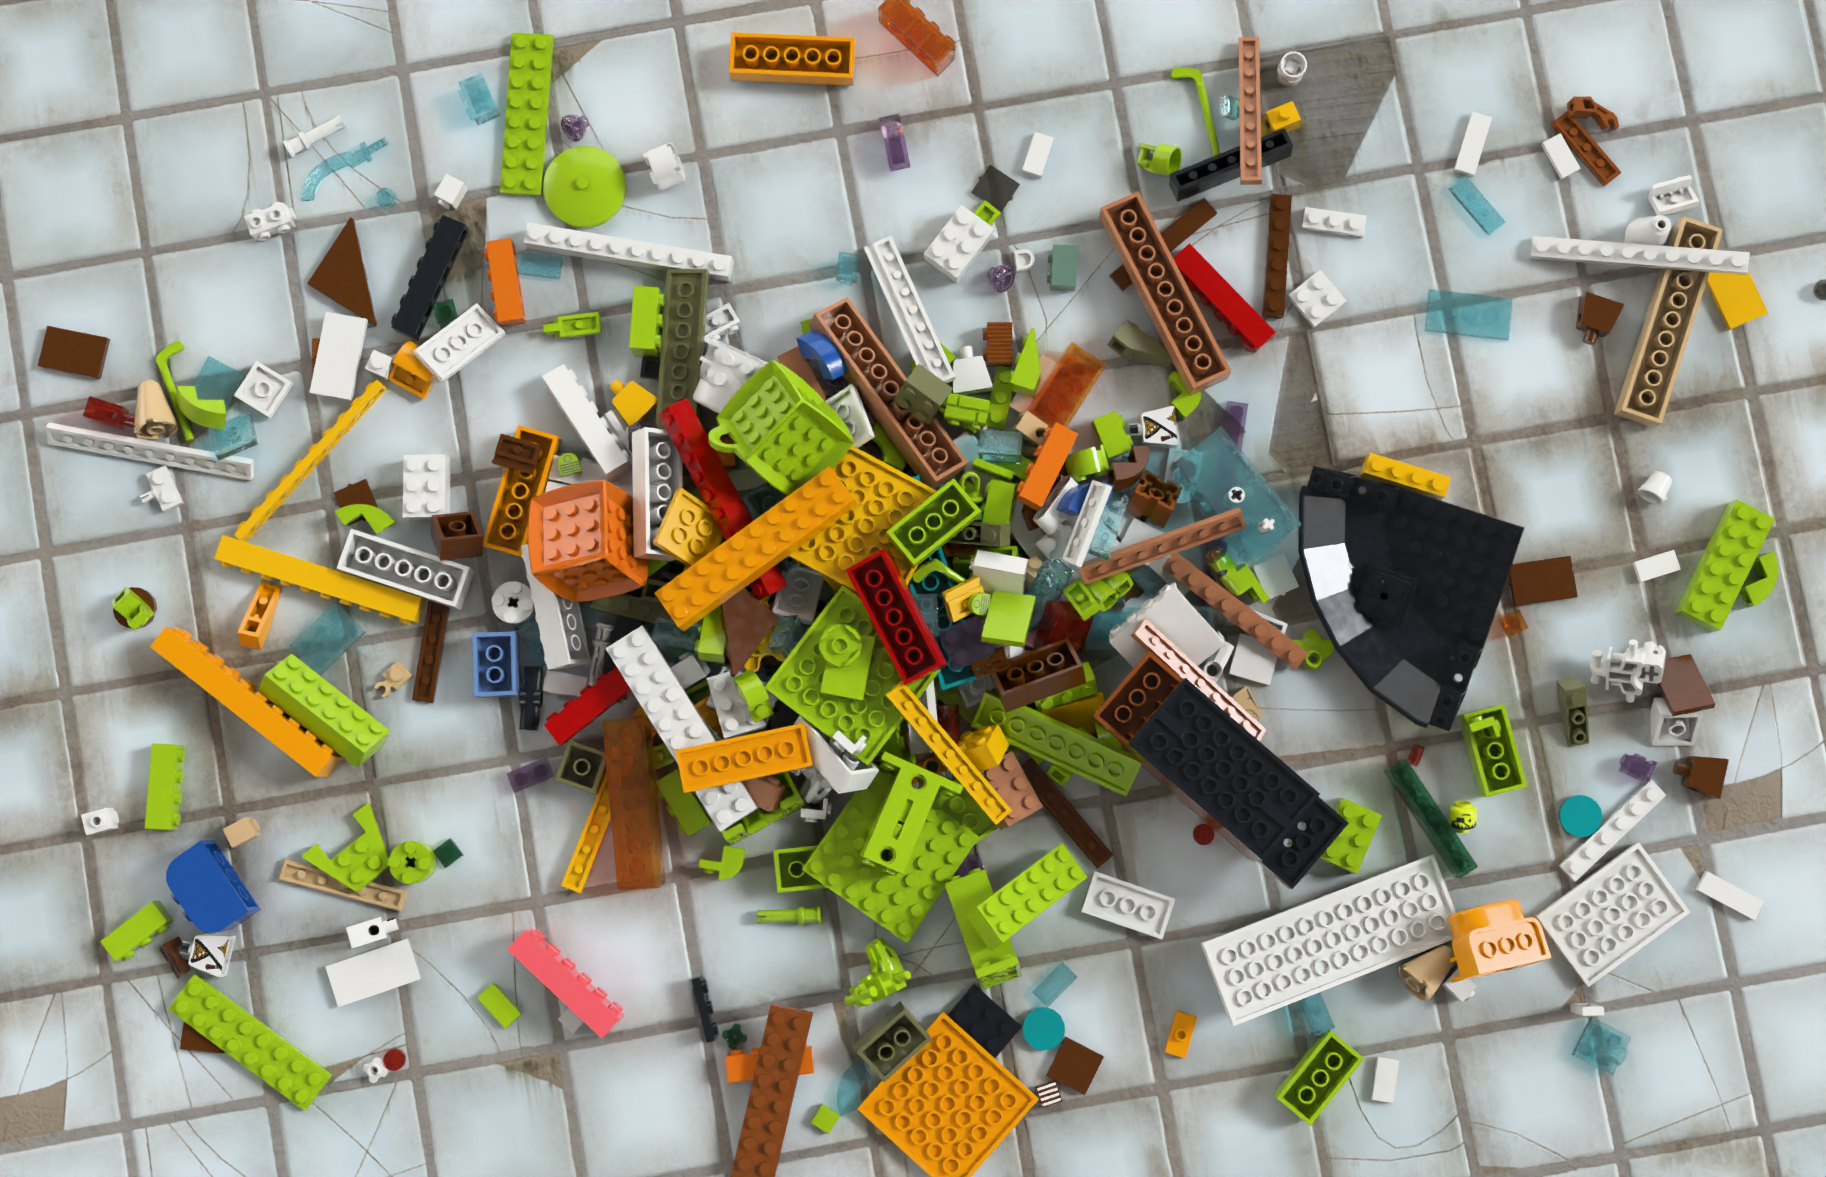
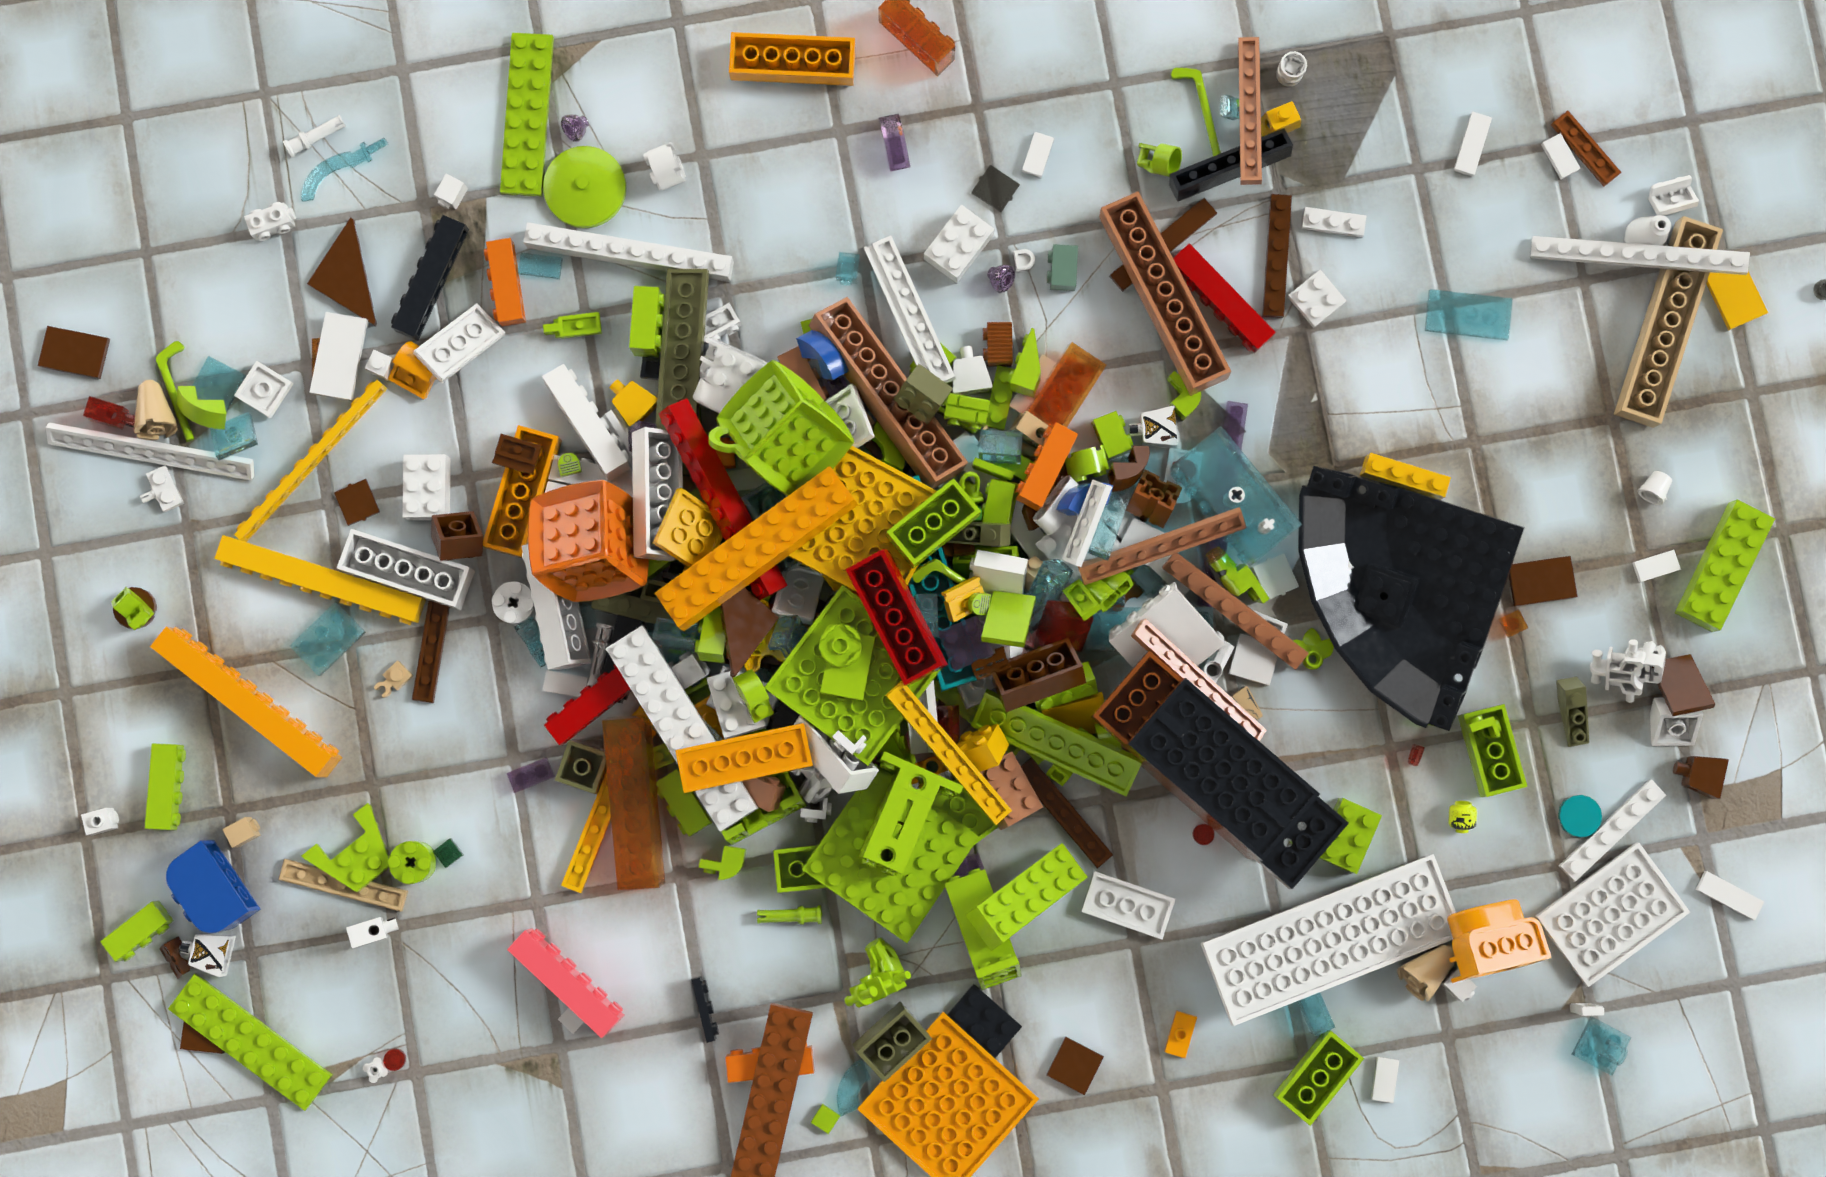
(259, 616): light orange slope -> none
(323, 710): lime brick -> none
(373, 972): white tile -> none
(375, 516): lime brick -> none
(386, 198): clear light blue plate -> none
(445, 311): clear green plate -> none
(479, 99): clear light blue brick -> none
(496, 664): medium blue brick -> none
(499, 1005): lime tile -> none
(530, 698): black piece -> none
(733, 1042): clear green plate -> none
(987, 213): lime tile -> none
(1043, 1028): teal tile -> none
(1048, 1093): tile -> none
(1054, 984): clear light blue tile -> none
(1138, 346): olive slope -> none
(1430, 818): clear green brick -> none
(1476, 205): clear light blue tile -> none
(1585, 106): dark orange piece -> none
(1596, 316): reddish brown torso -> none
(1637, 767): clear purple brick -> none
(1757, 591): lime brick -> none

